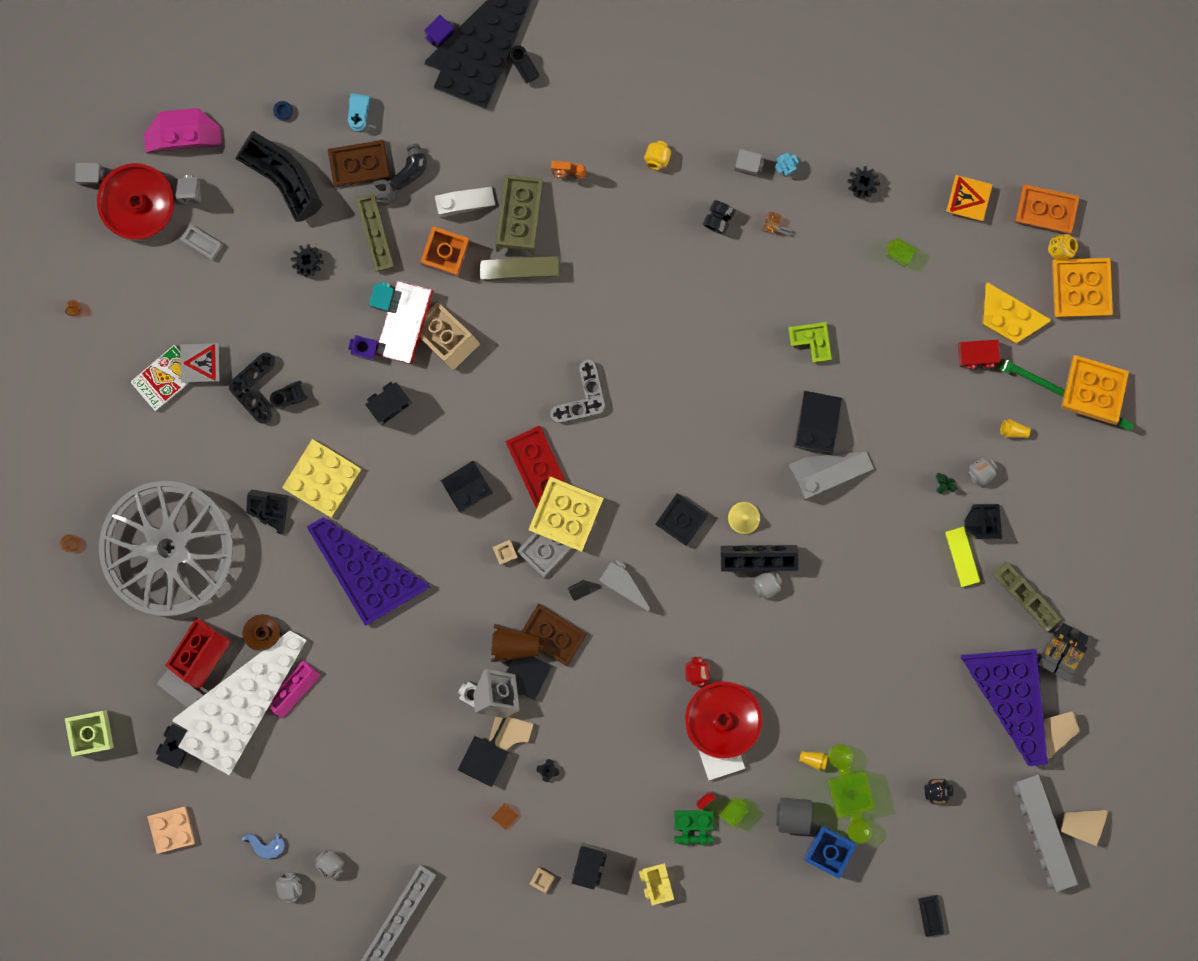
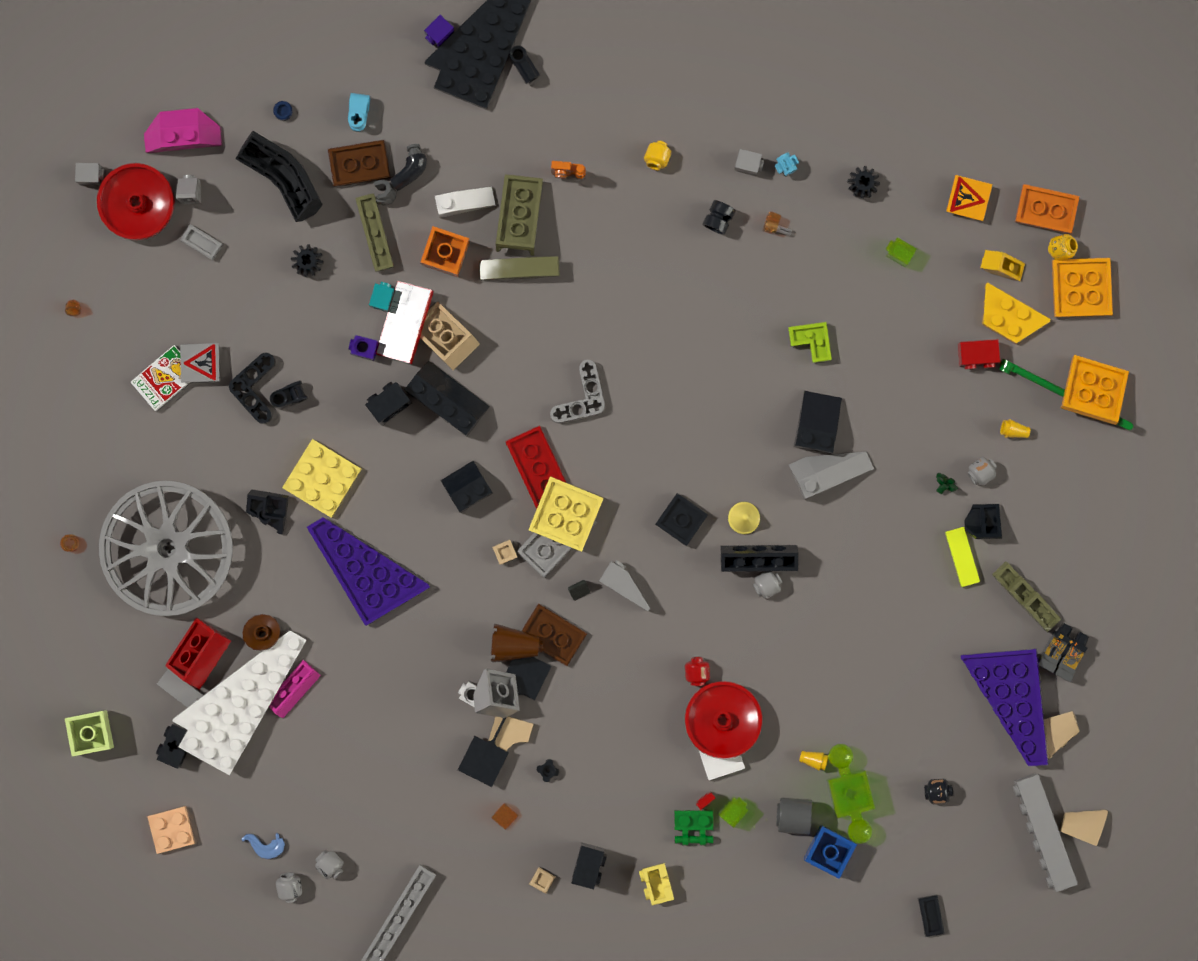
(447, 398): none -> black slope
(1002, 265): none -> yellow slope

